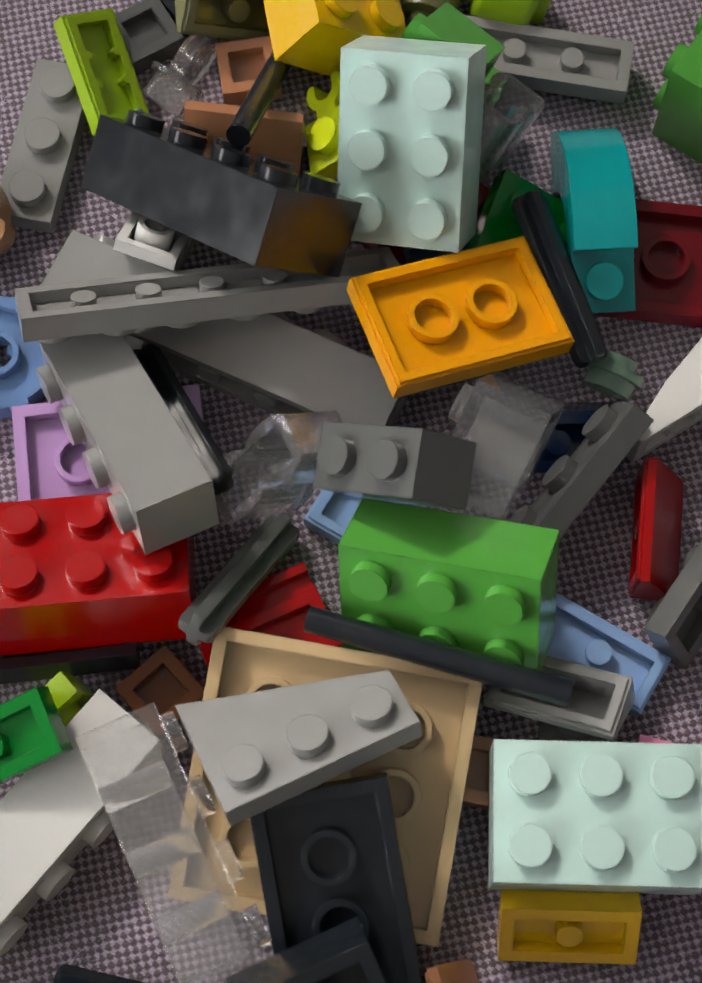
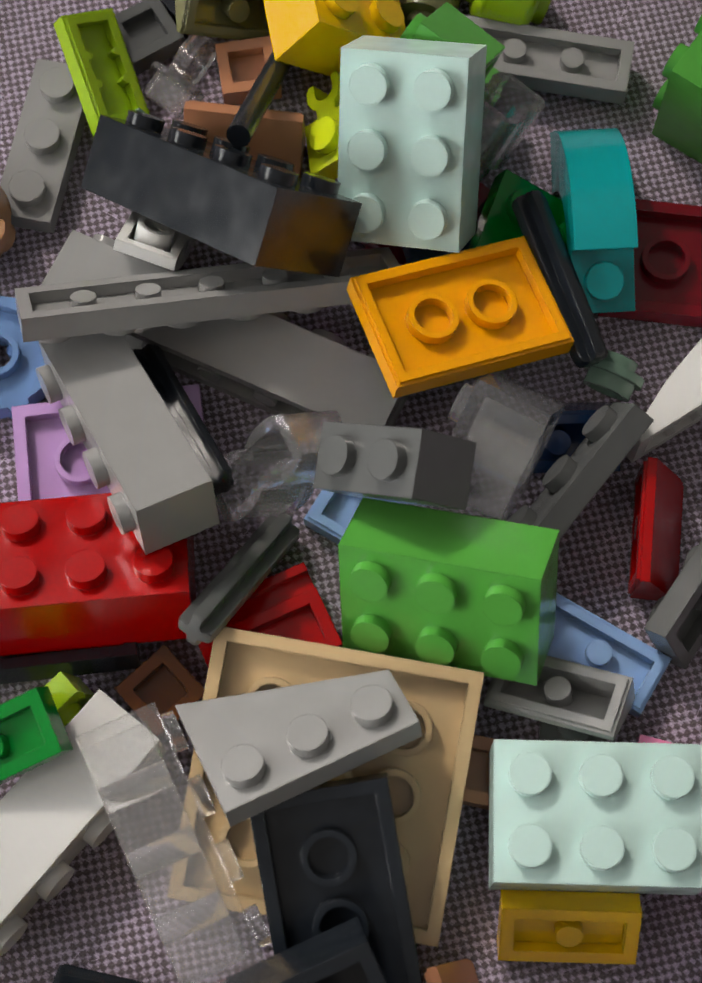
(439, 656): black bar -> none

